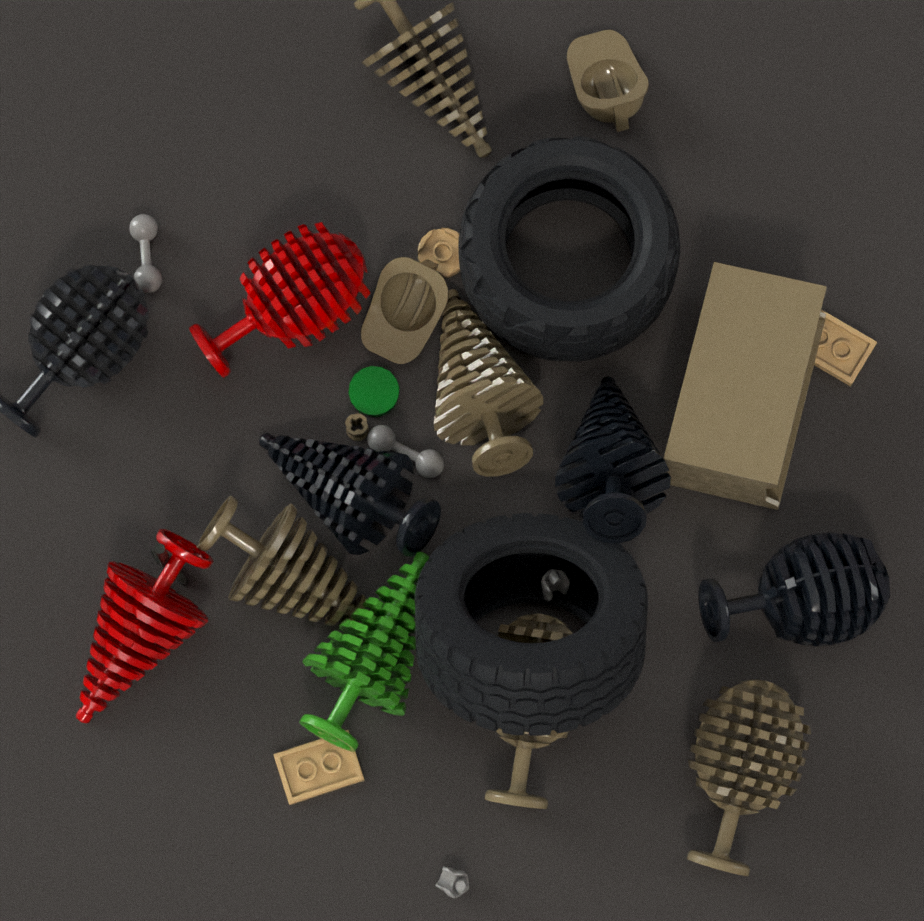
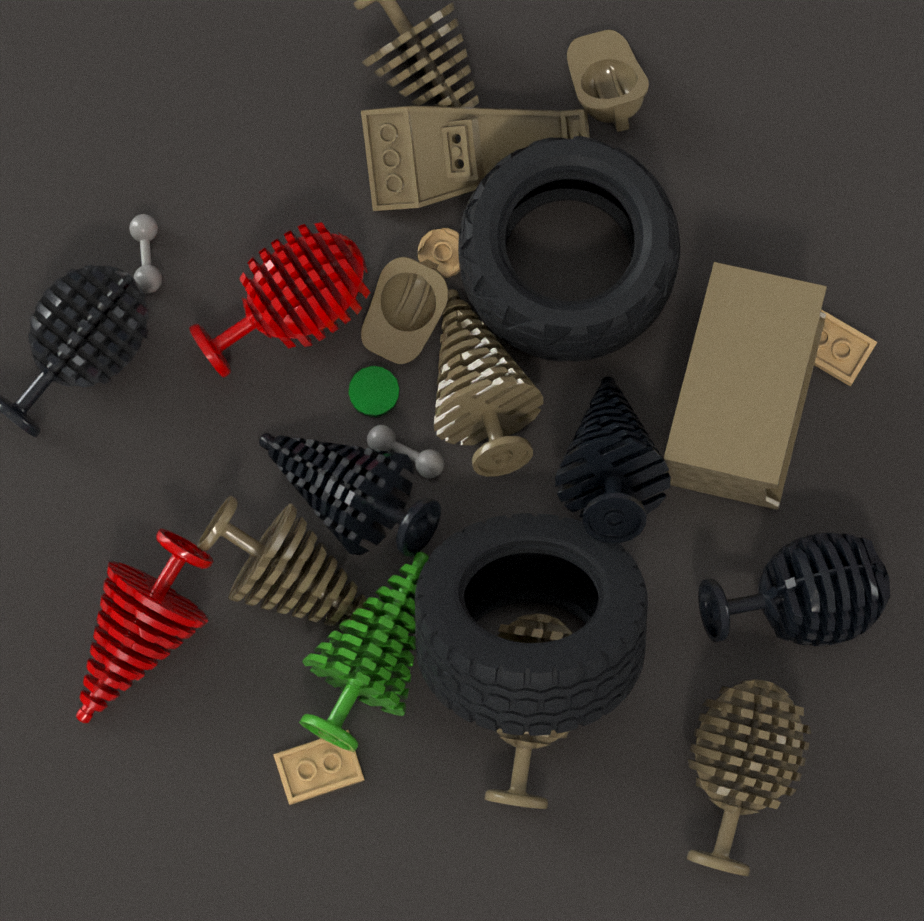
(161, 557): pearl dark grey piece -> none
(356, 419): dark tan bush -> none
(416, 152): none -> dark tan wing
(453, 882): light grey arm -> none
(553, 581): light grey arm -> none

